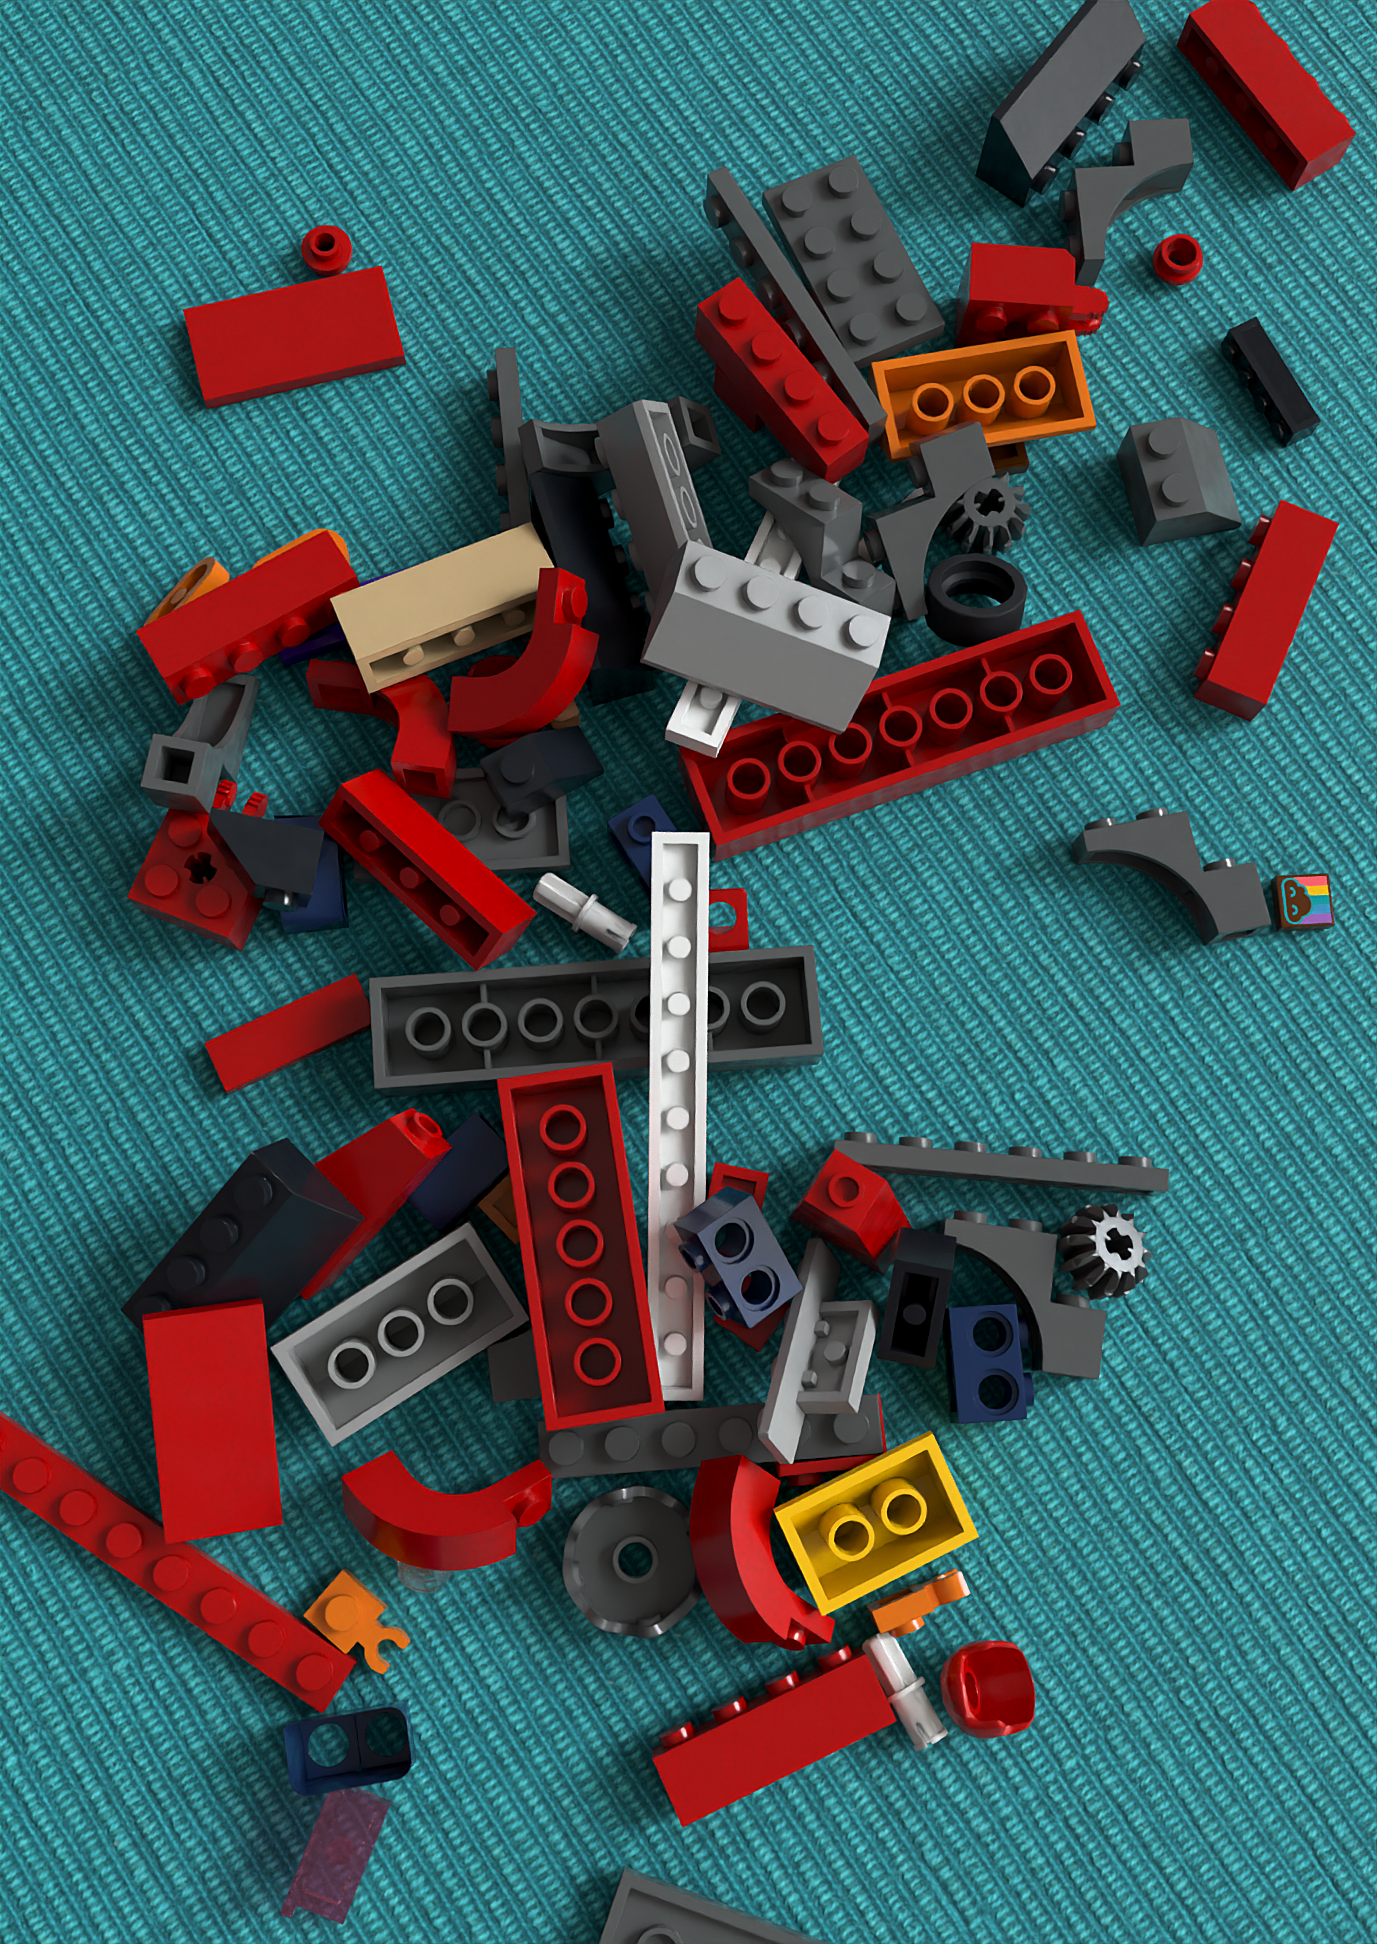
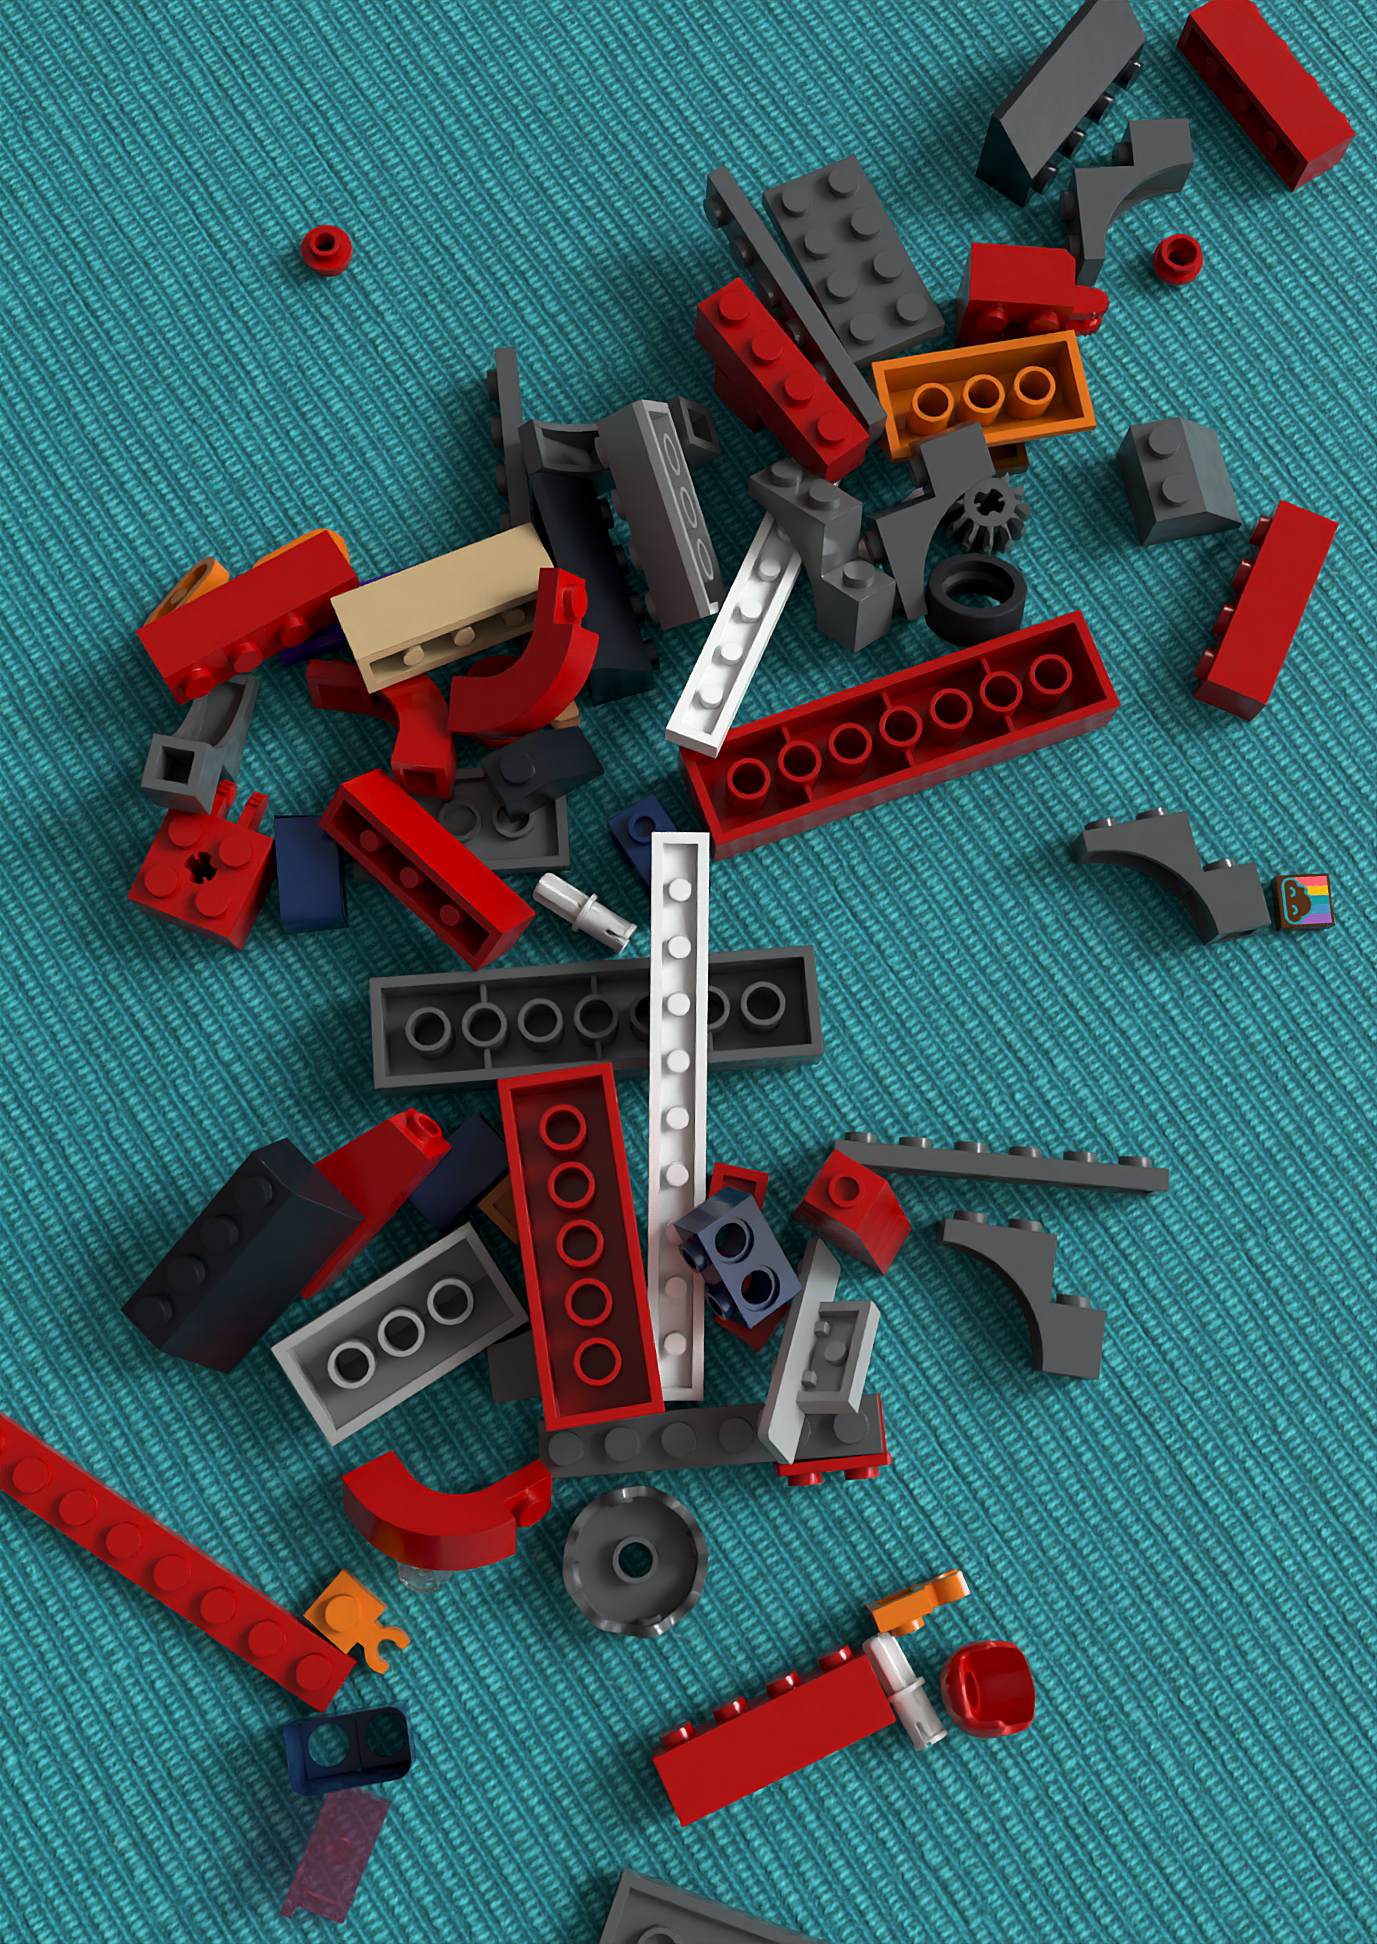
(212, 1420): red tile -> none
(268, 856): black slope -> none
(290, 1034): red tile -> none
(294, 337): red tile -> none
(730, 937): red bracket -> none
(735, 1558): red arch -> none
(764, 637): light grey slope -> none
(875, 1523): yellow slope -> none
(917, 1297): black brick -> none
(969, 1364): dark blue brick -> none
(1103, 1251): dark grey gear -> none
(1269, 382): black piece -> none

